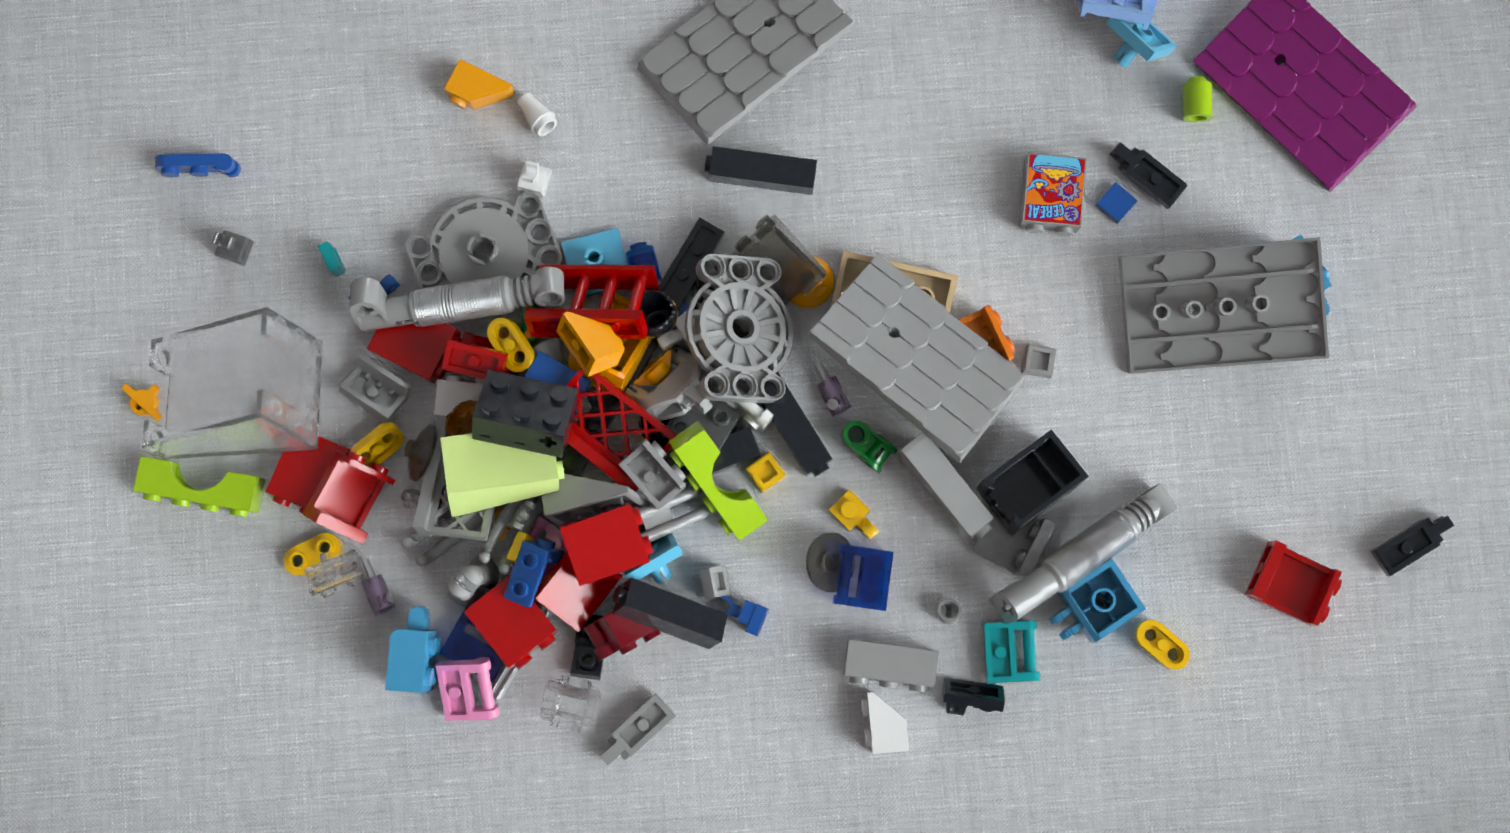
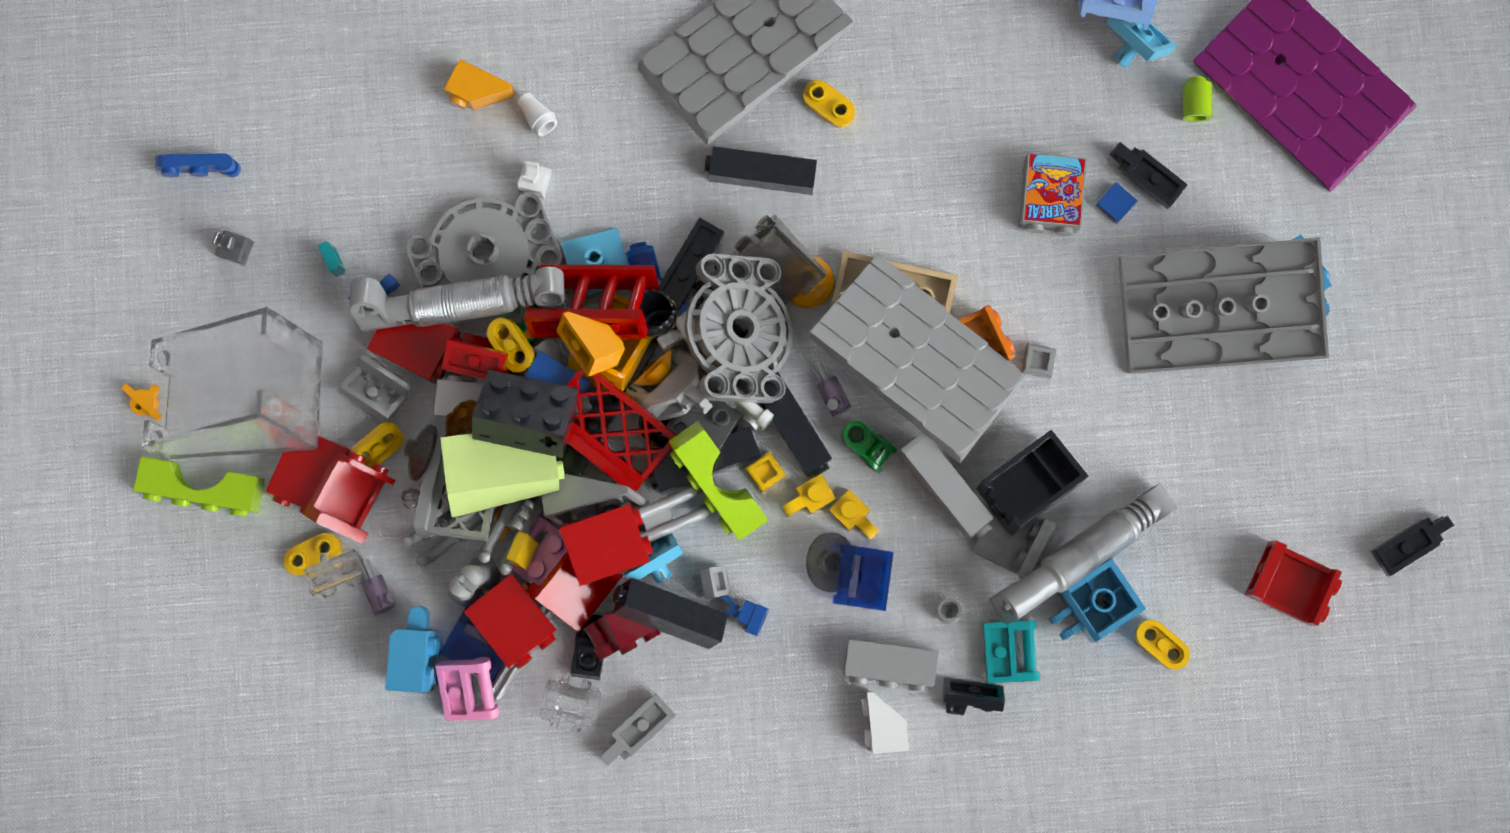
(530, 569): blue bracket -> none
(653, 474): light grey bracket -> none
(812, 495): none -> yellow plate
(828, 103): none -> yellow plate

